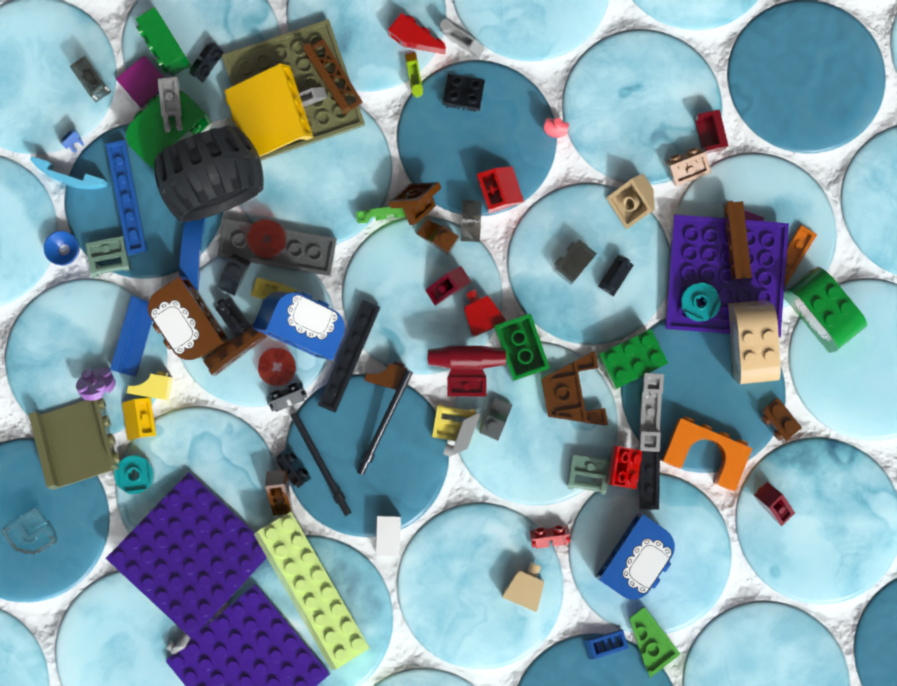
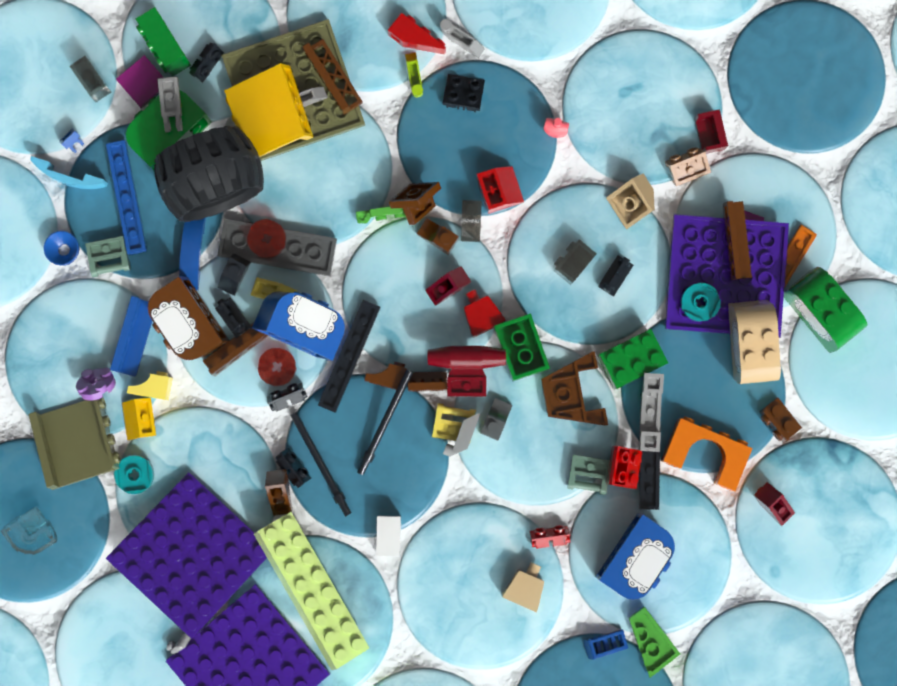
(428, 381): none -> reddish brown bracket

